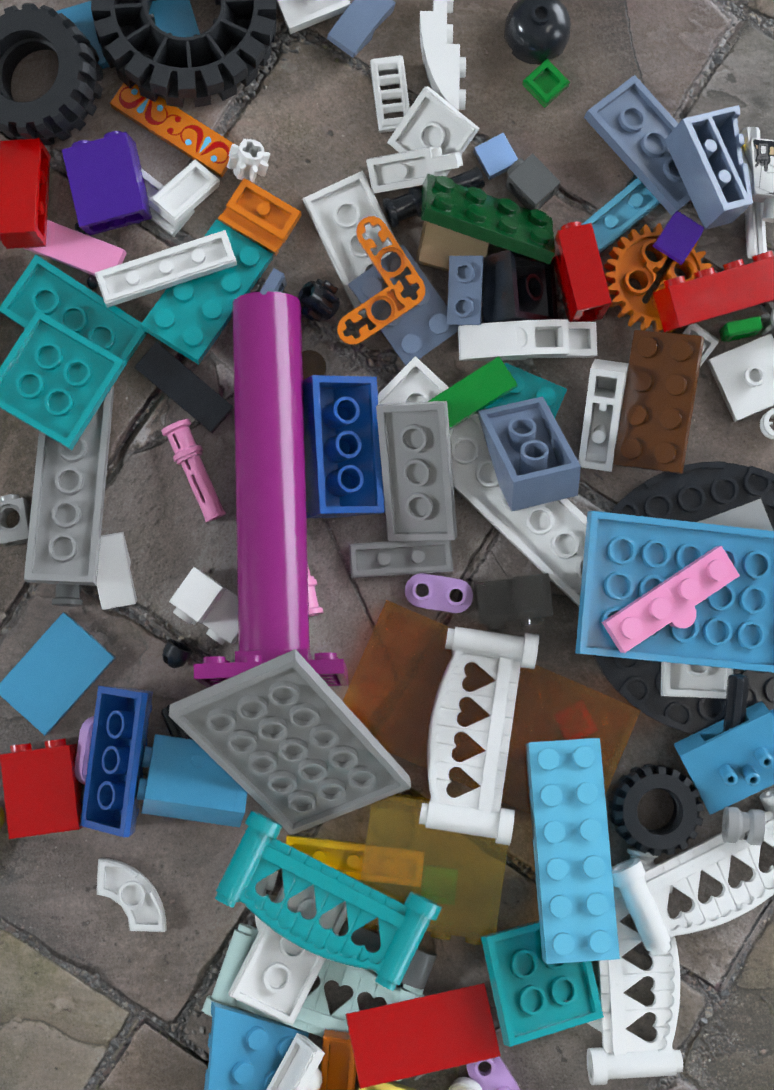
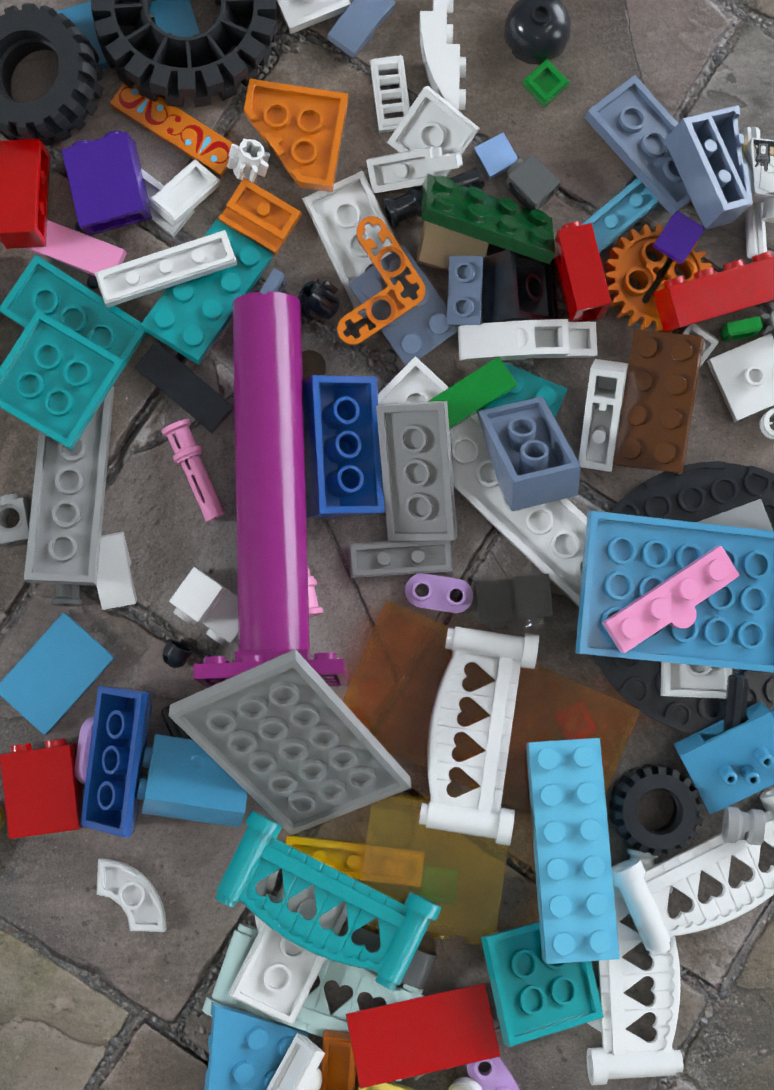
(300, 128): none -> orange plate

